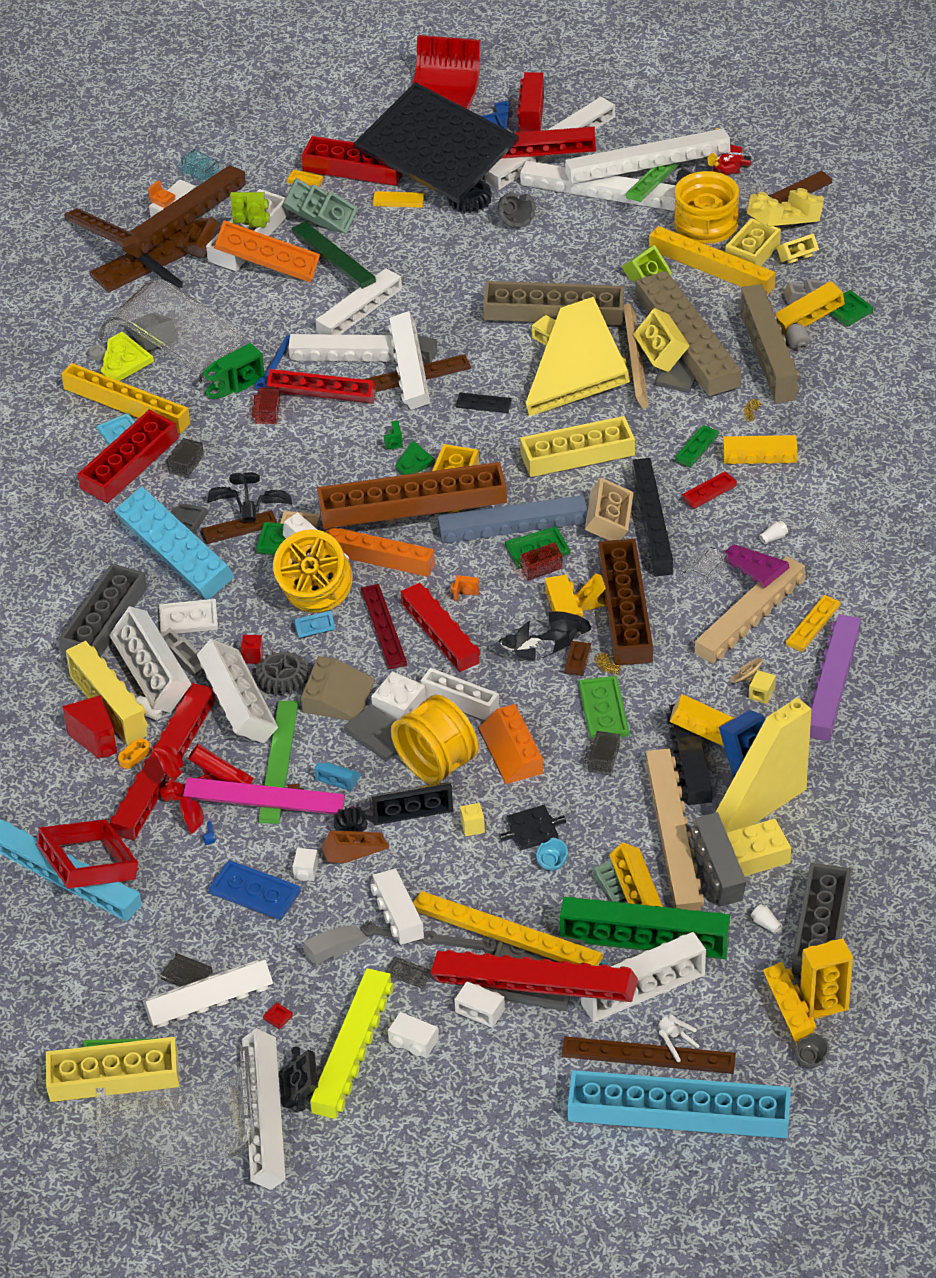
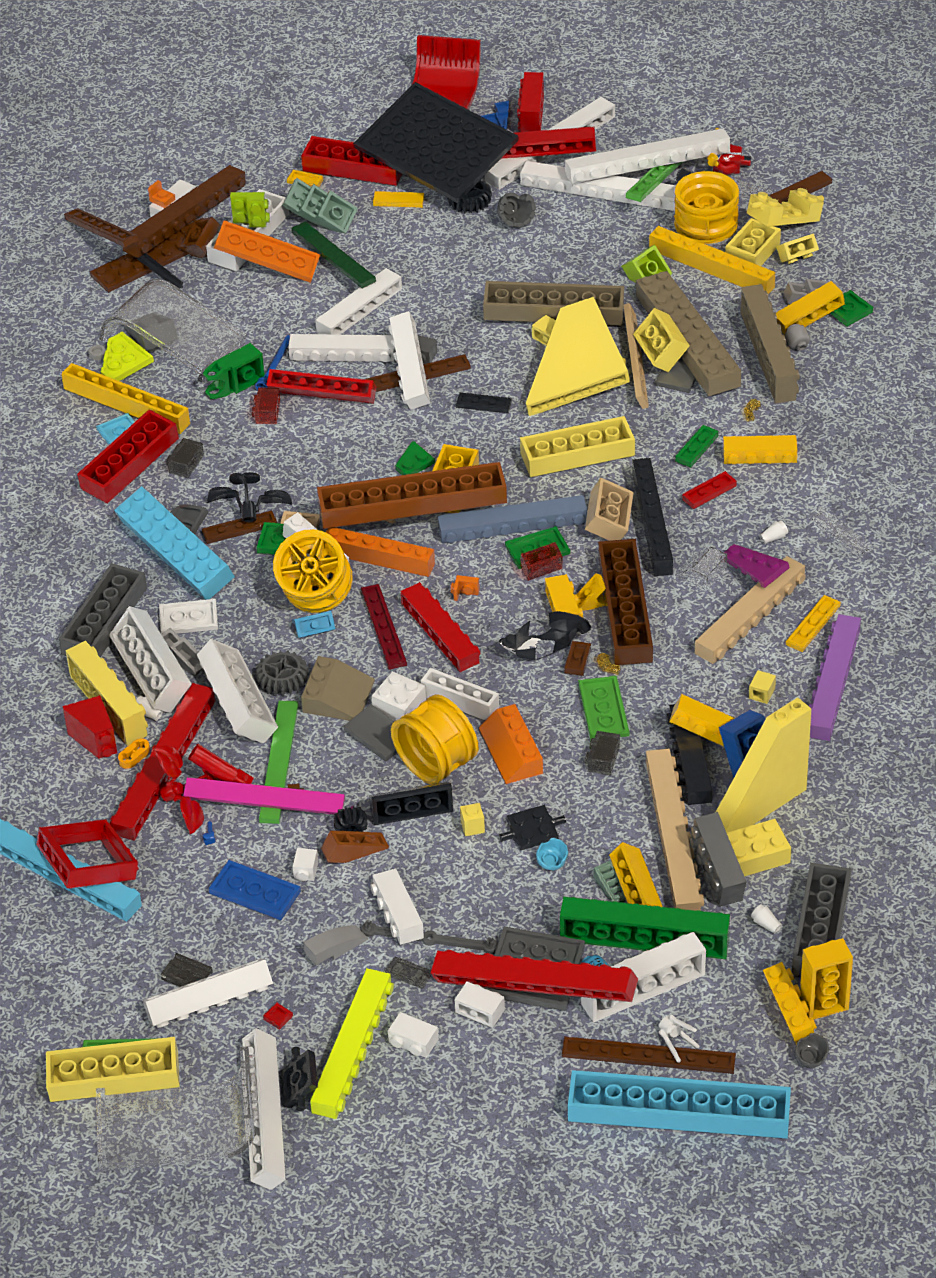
(199, 165): clear light blue brick -> none
(252, 648): red brick -> none
(336, 775): dark azure panel -> none
(394, 438): green bracket -> none
(505, 930): yellow plate -> none
(747, 672): tan dish -> none

